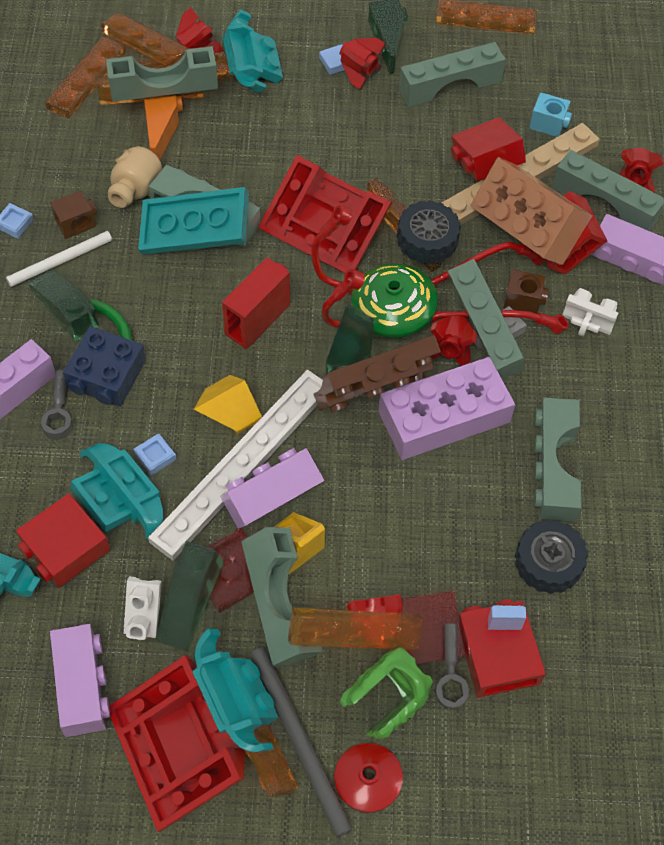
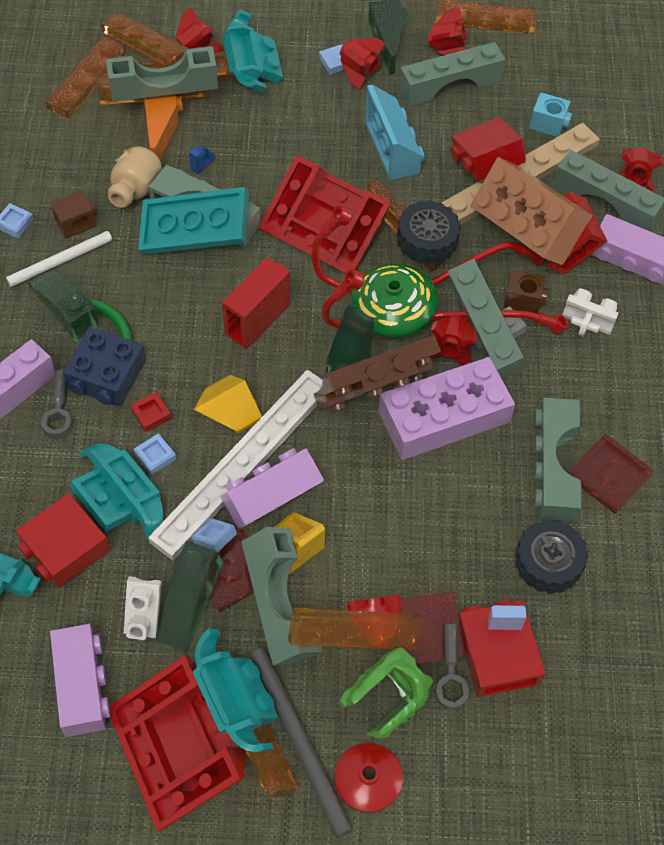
(151, 412): none -> red tile
(200, 158): none -> blue tile
(214, 534): none -> light blue tile
(392, 135): none -> medium azure slope
(448, 35): none -> red brick
(611, 473): none -> clear red tile

